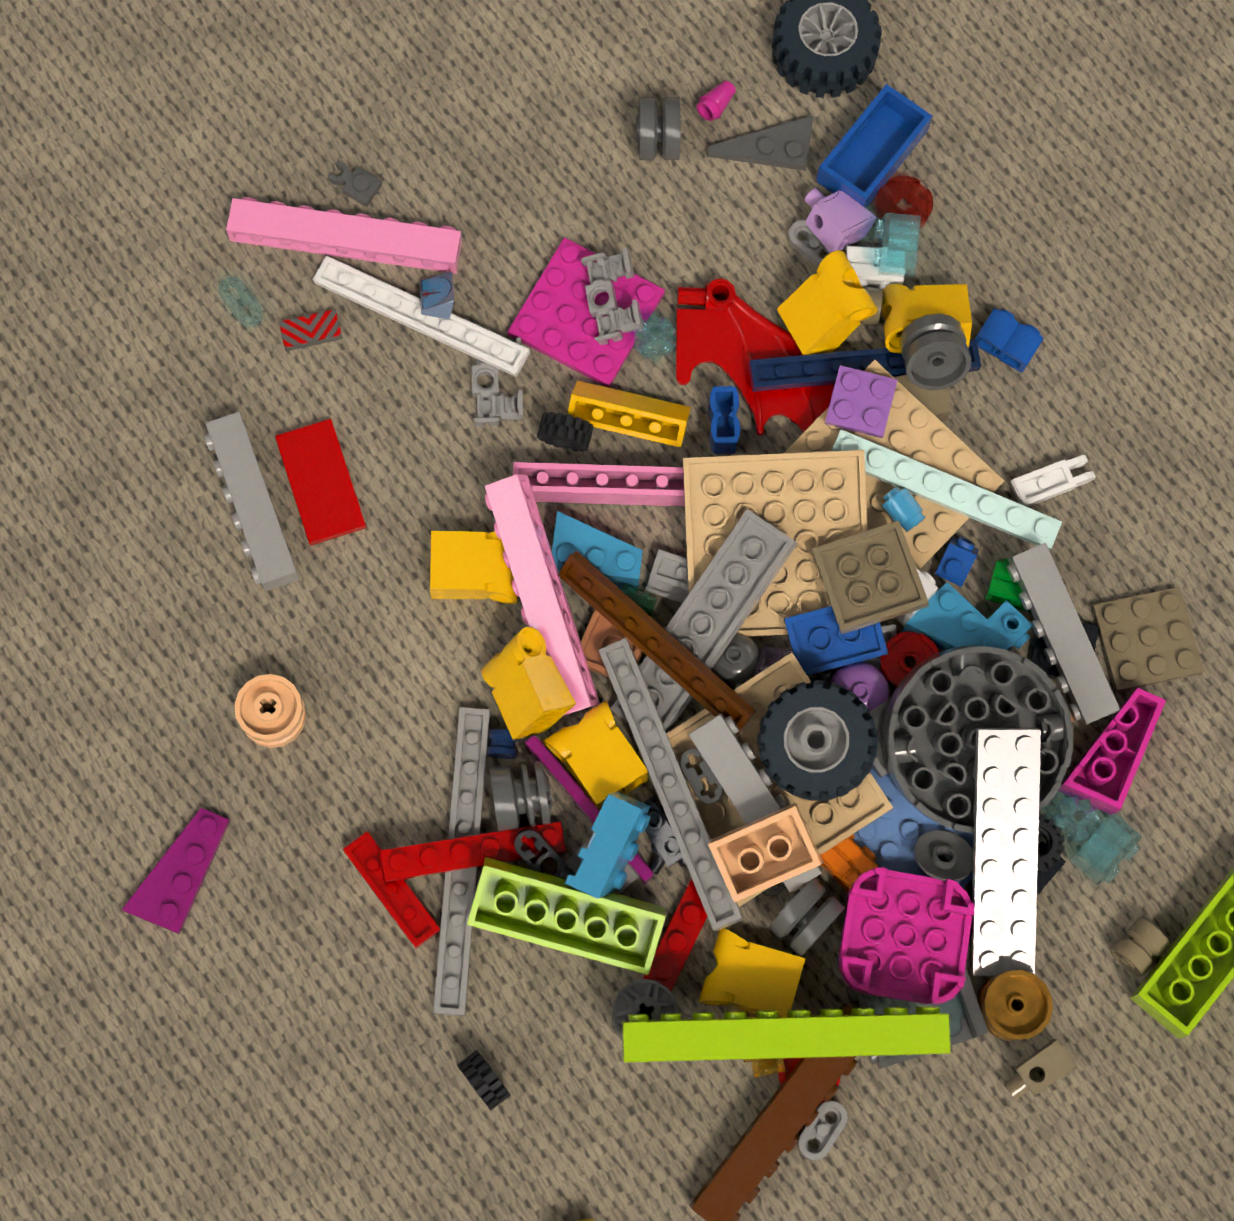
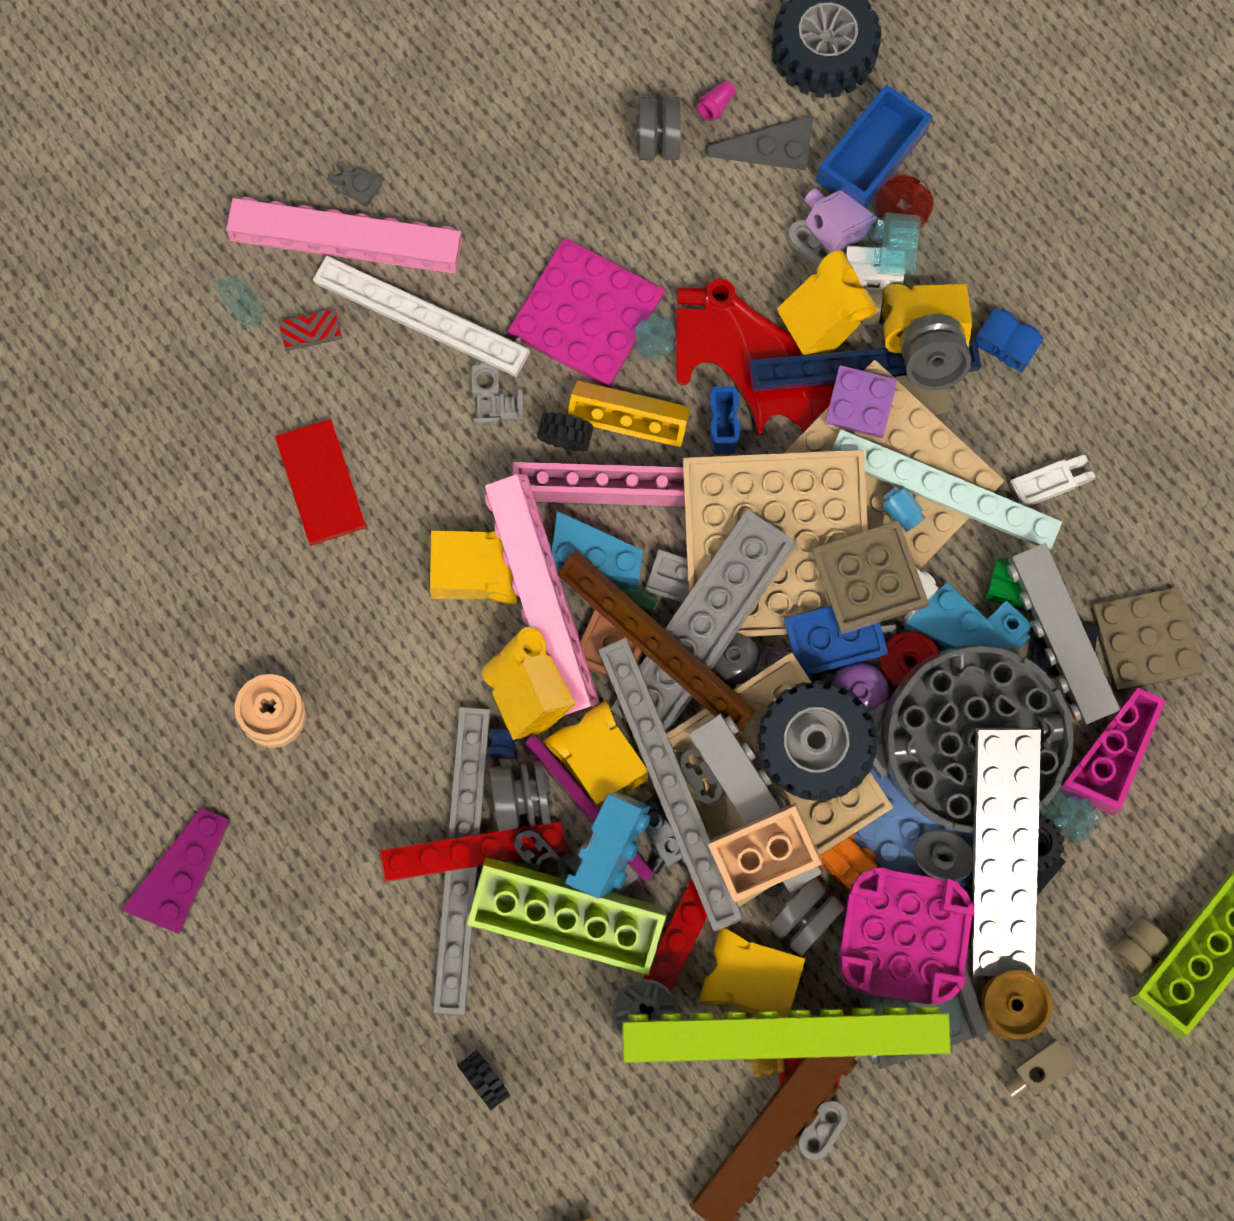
(252, 502): light grey brick -> none
(394, 895): red plate -> none
(437, 296): slope -> none
(600, 279): light grey piece -> none
(957, 560): blue bracket -> none
(1106, 849): clear light blue brick -> none

